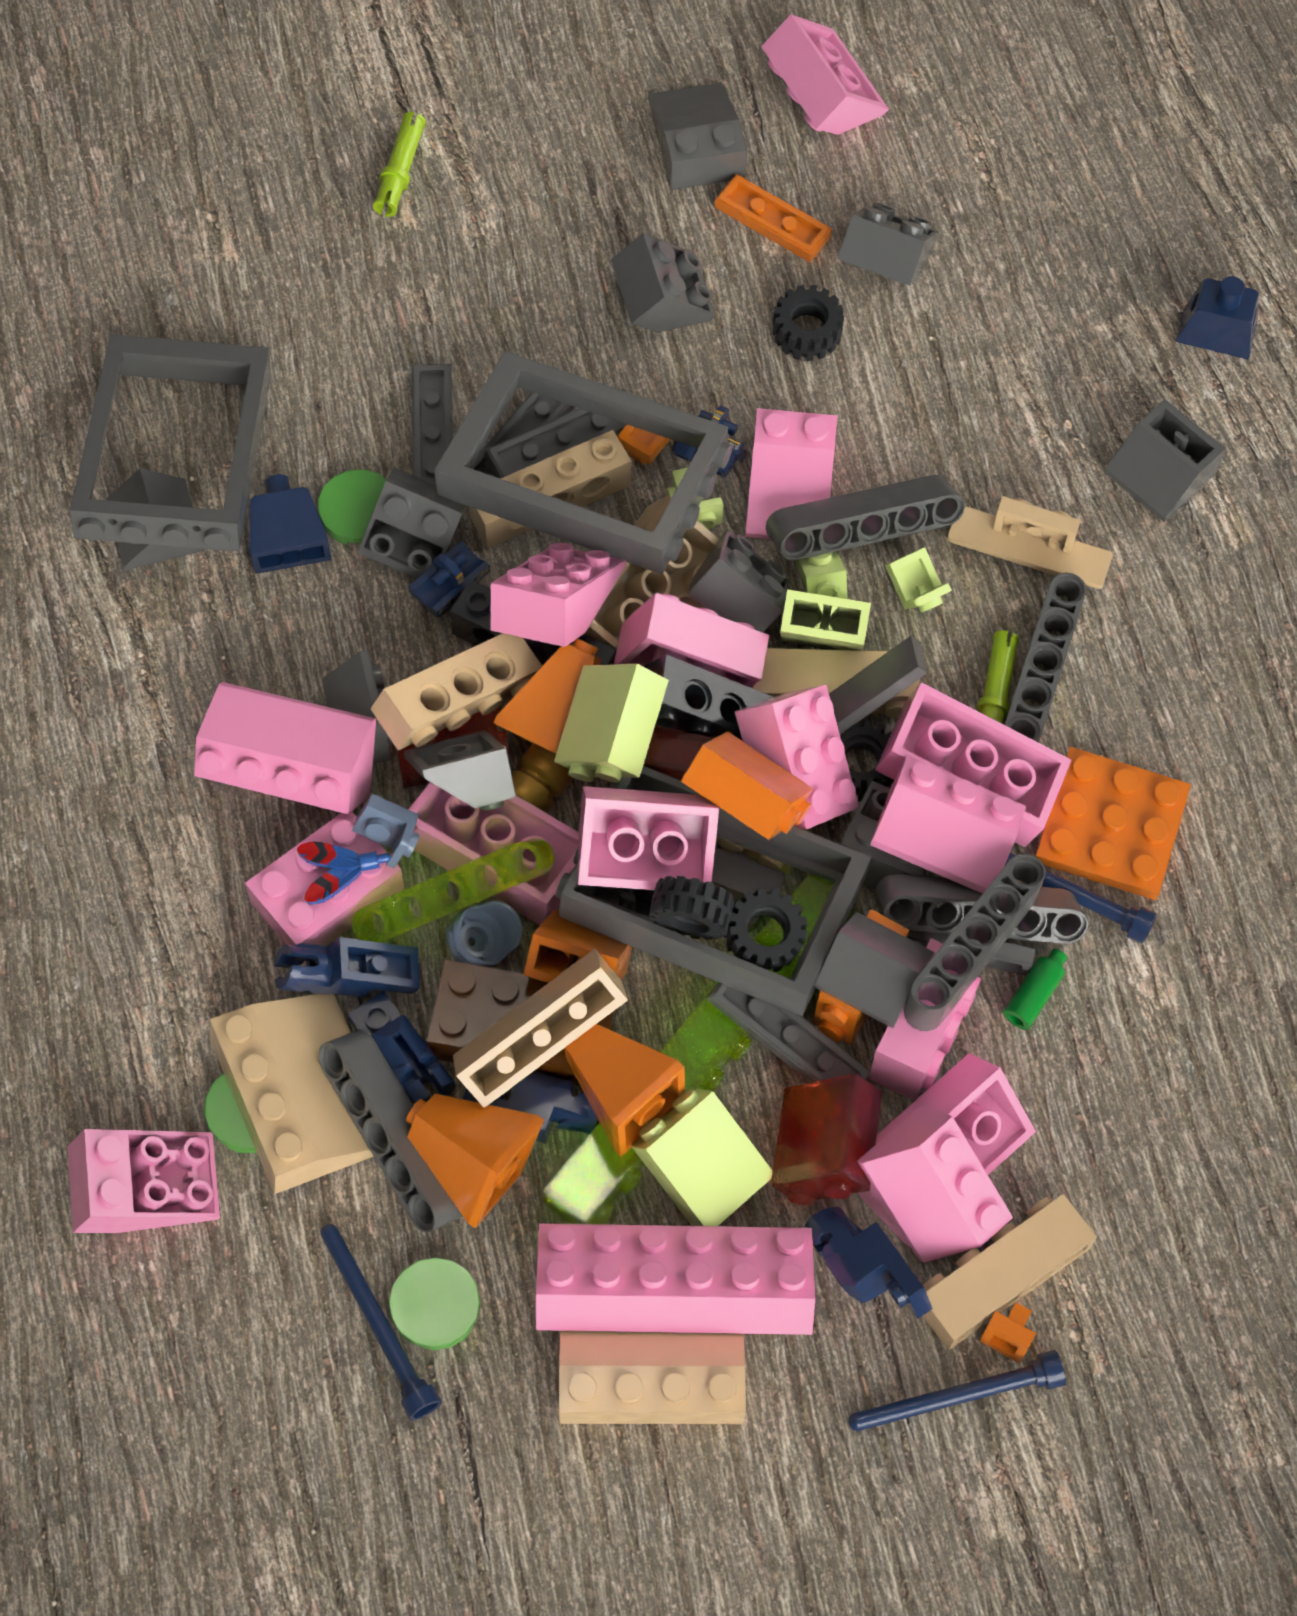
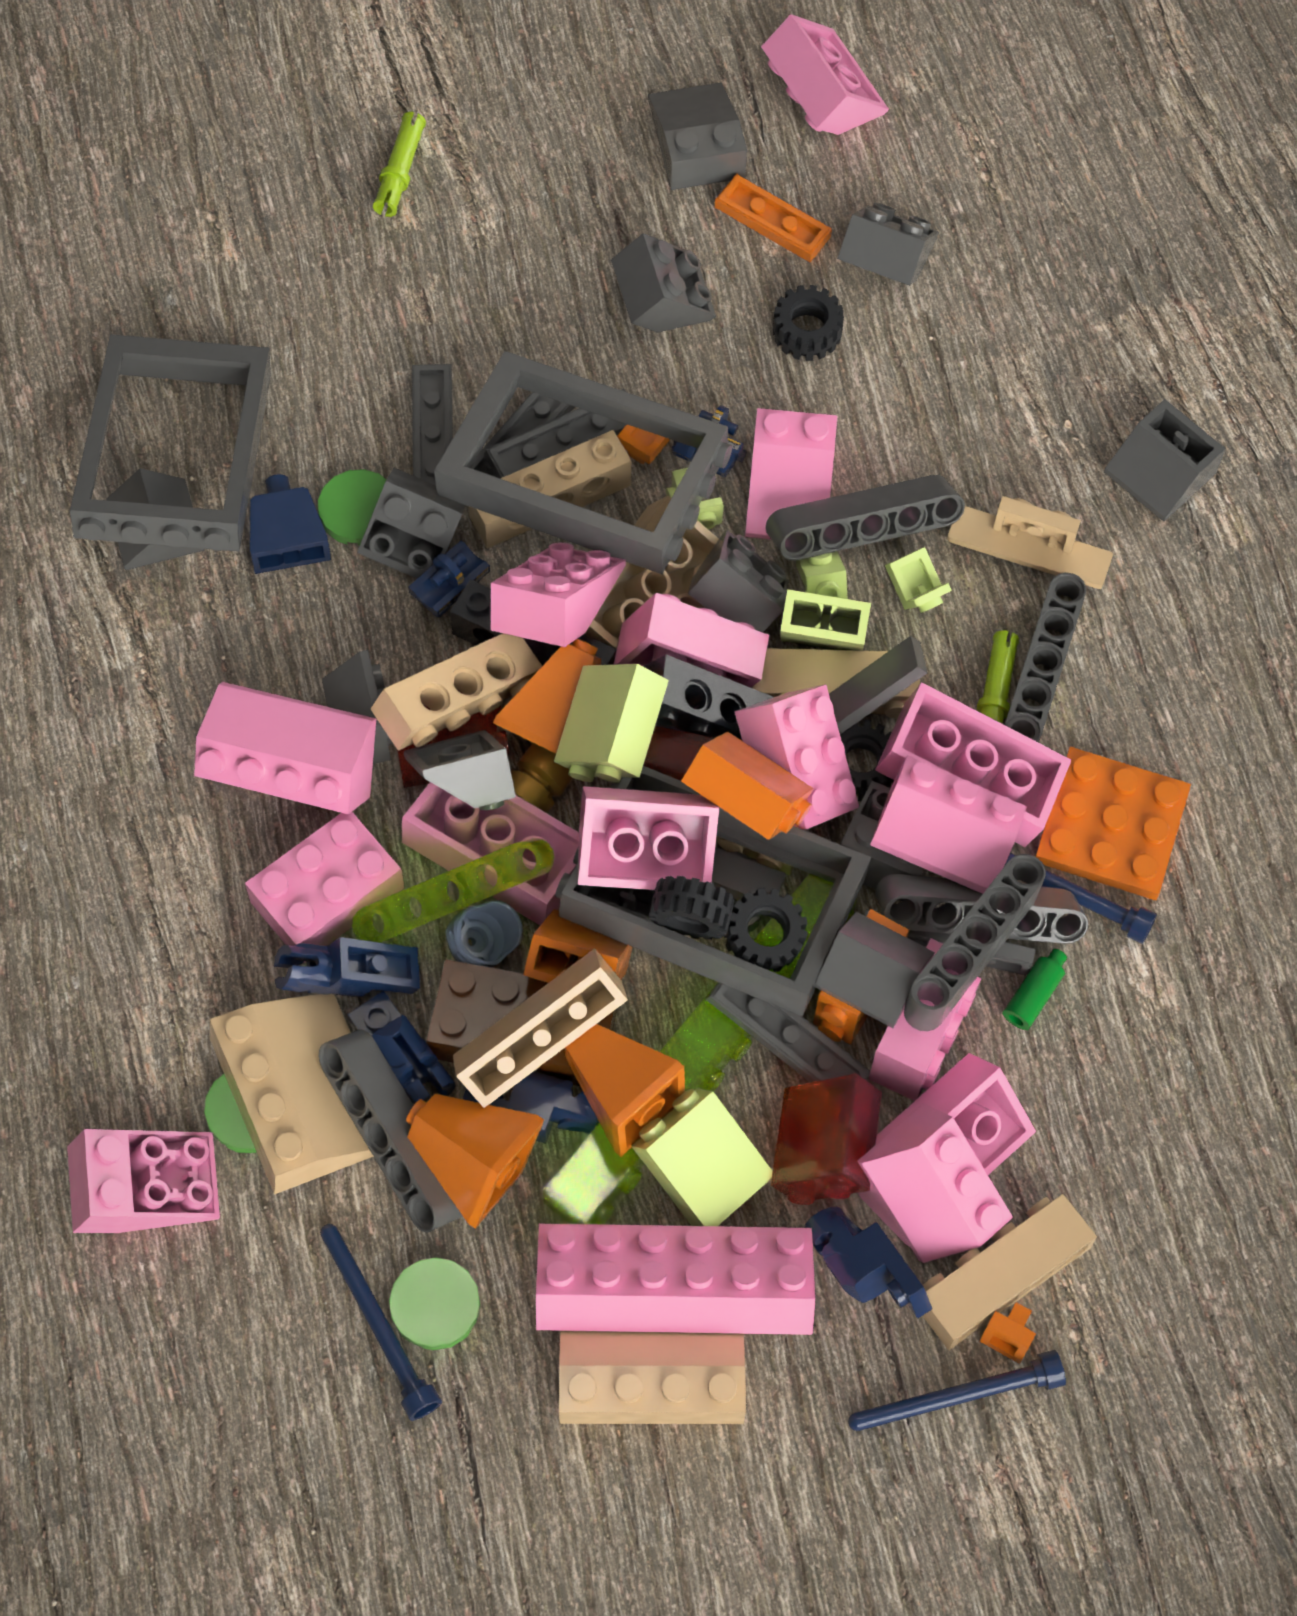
(344, 867): piece -> none
(389, 826): sand blue bracket -> none
(1221, 317): dark blue torso -> none

